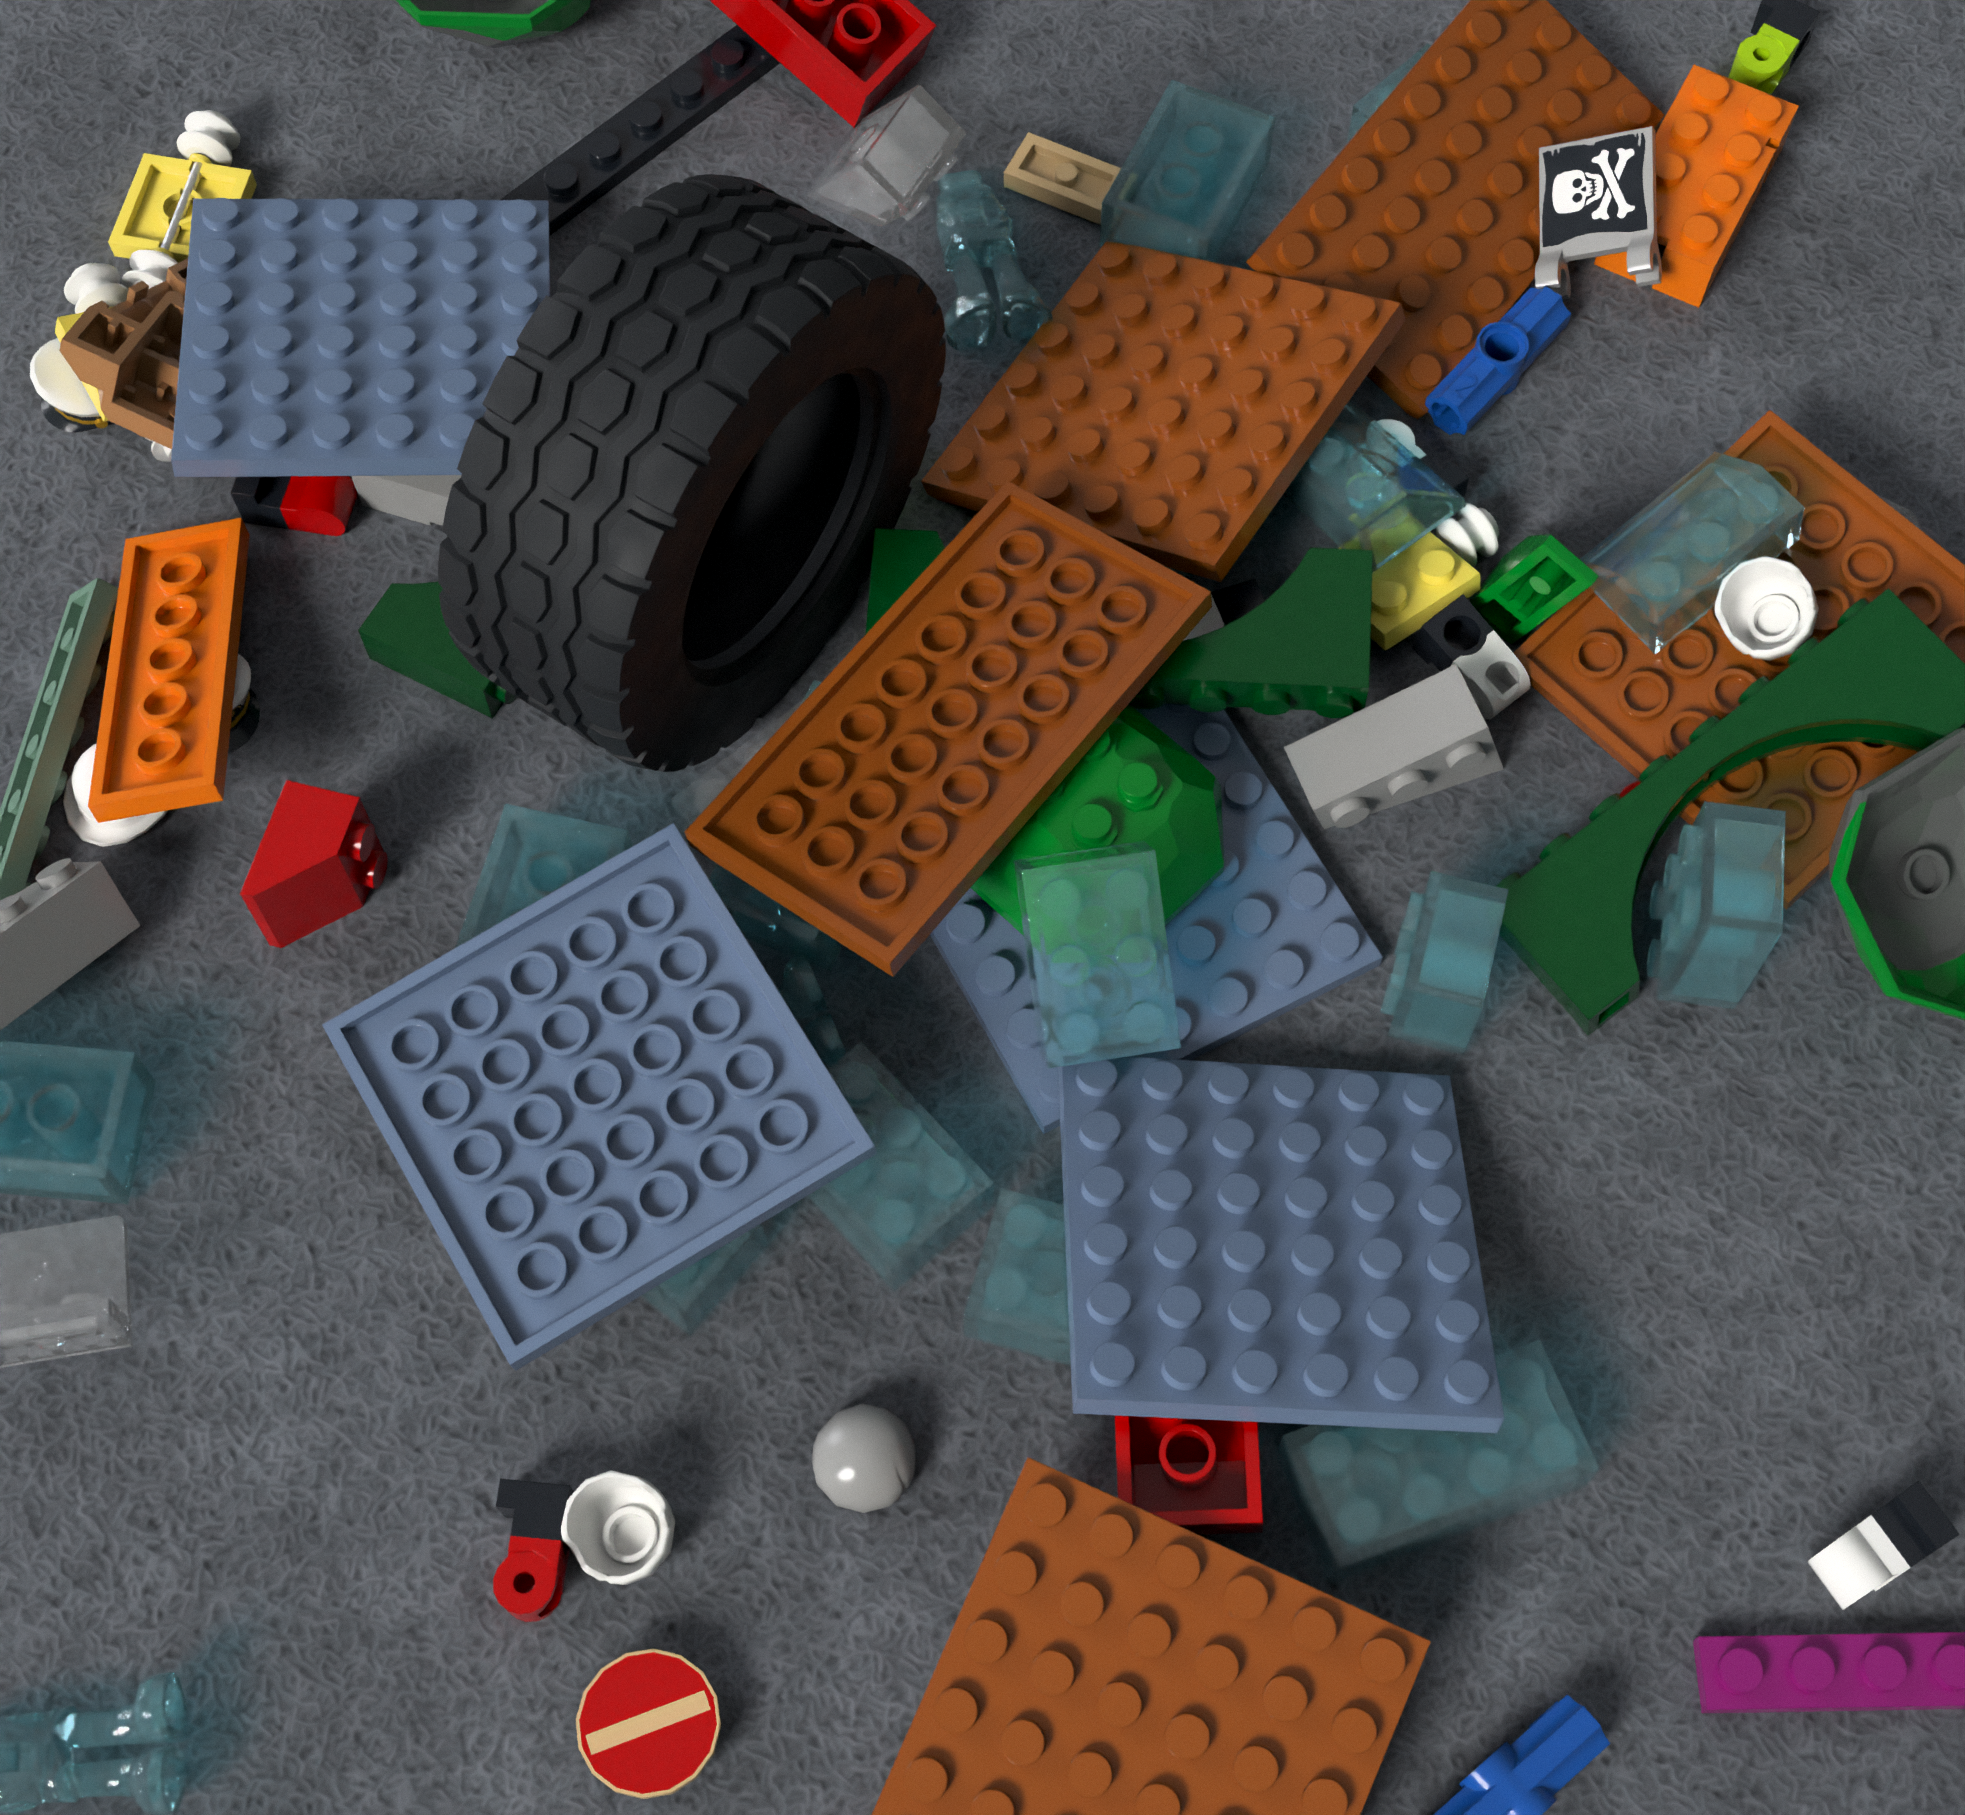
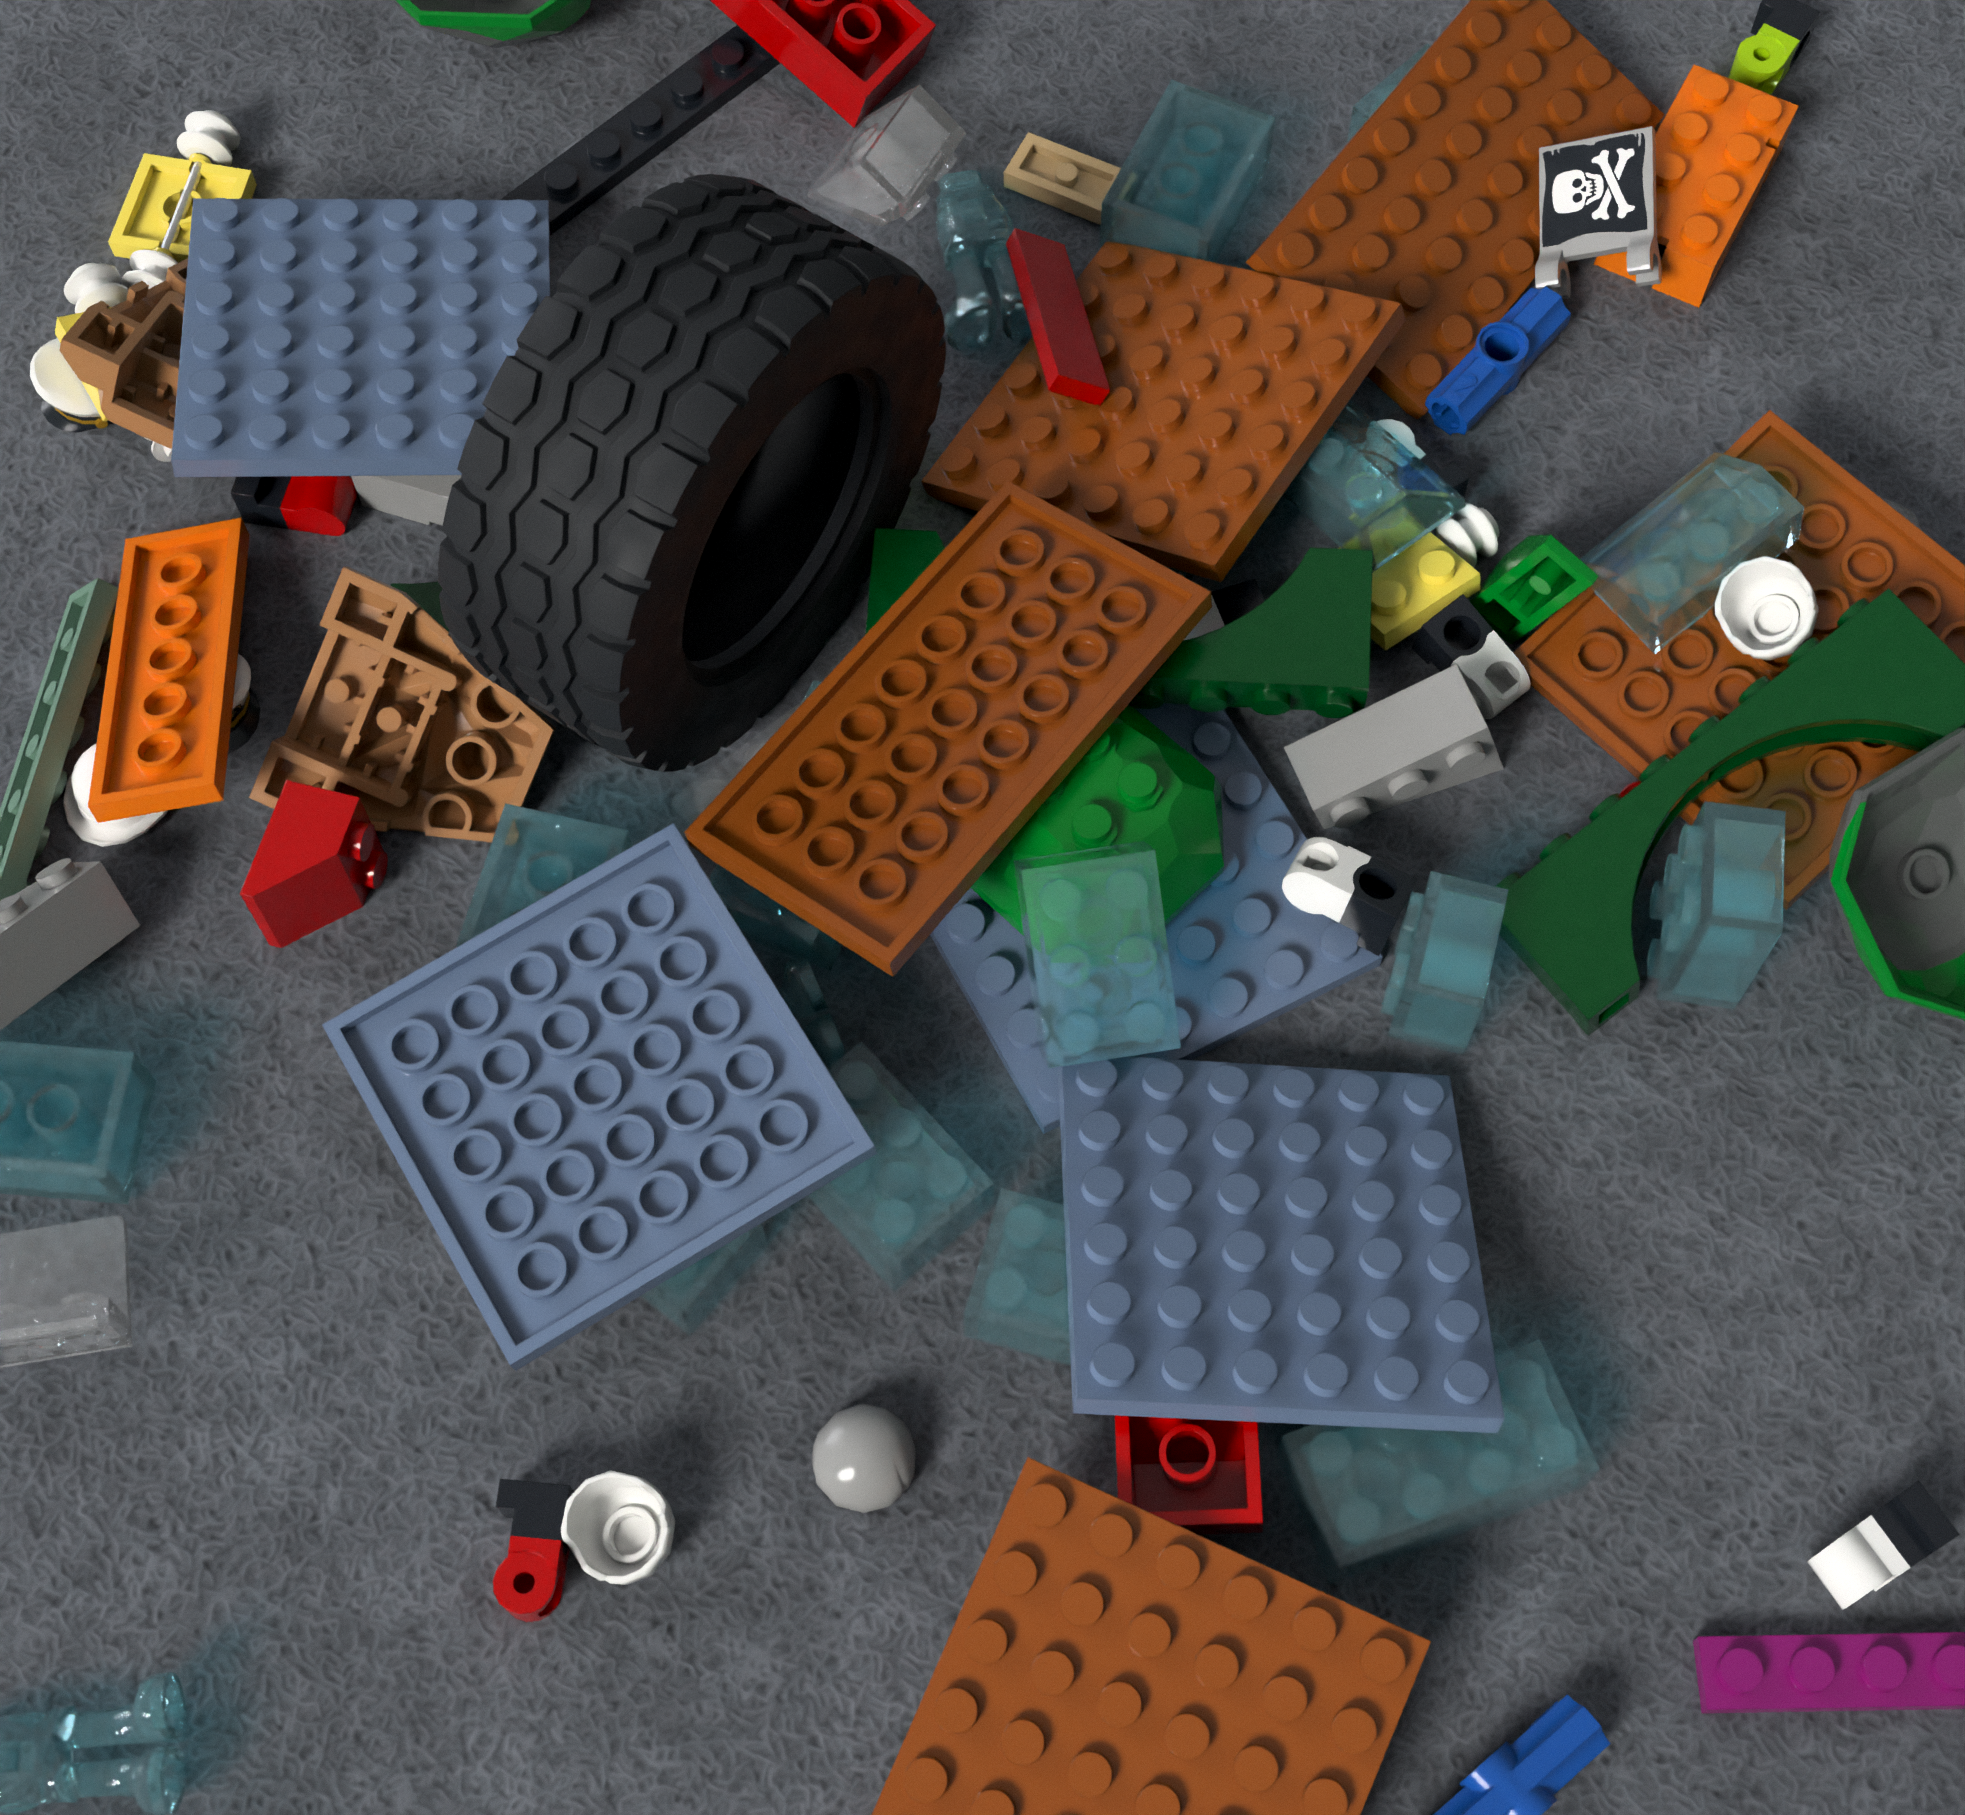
(405, 722): none -> medium nougat wedge
(648, 1723): red piece -> none
(1057, 318): none -> red tile
(1348, 889): none -> leg

